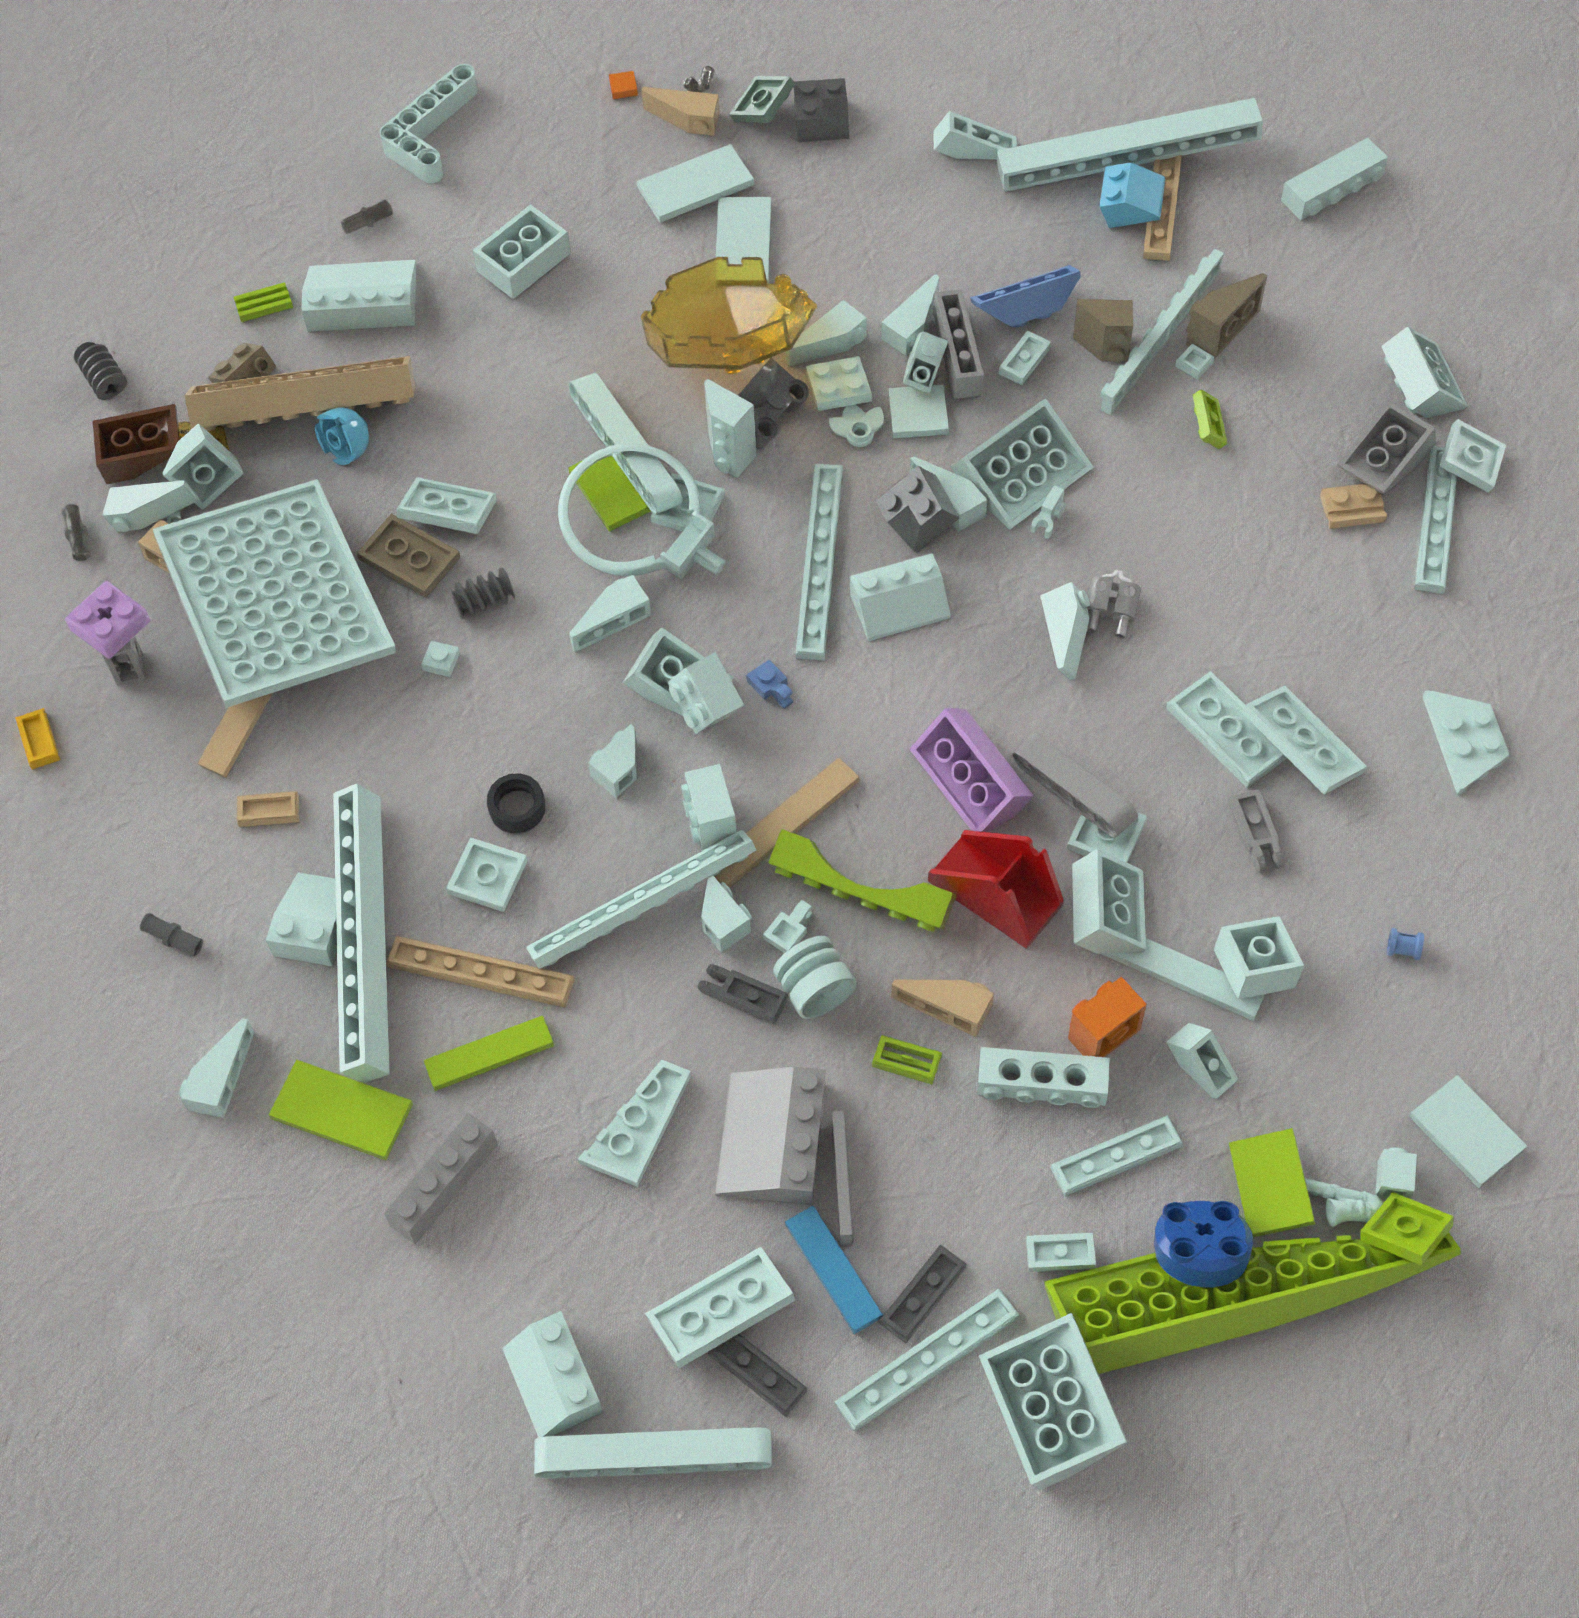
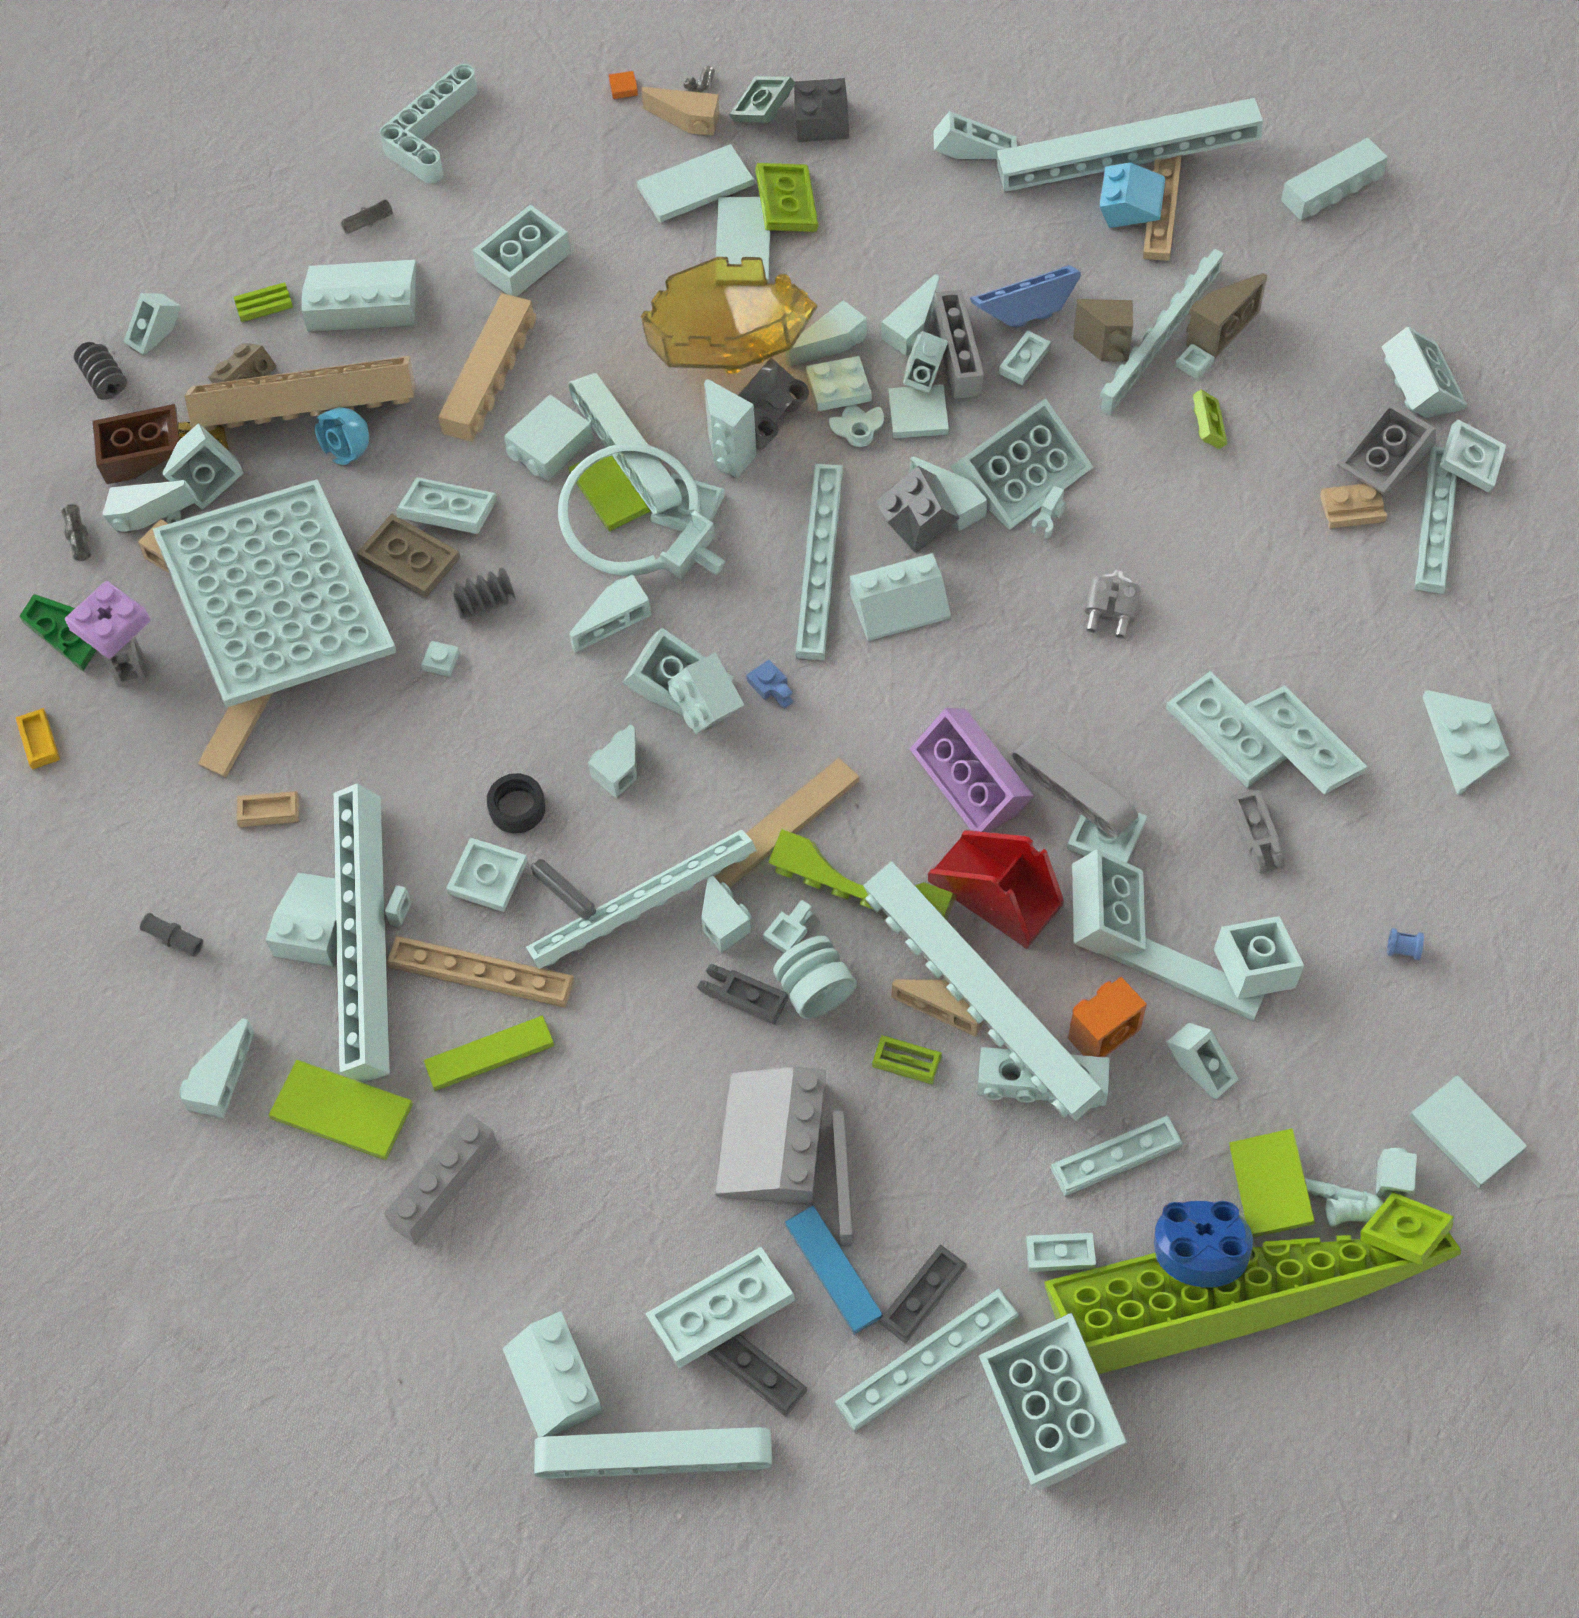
(48, 621): none -> green wing
(151, 321): none -> light aqua slope
(398, 906): none -> light aqua tile
(487, 367): none -> tan brick
(548, 438): none -> light aqua brick
(563, 889): none -> dark grey axle
(634, 1134): light aqua wing -> none
(708, 806): light aqua brick -> none
(786, 197): none -> lime tile
(984, 992): none -> light aqua brick
(1067, 625): light aqua slope -> none

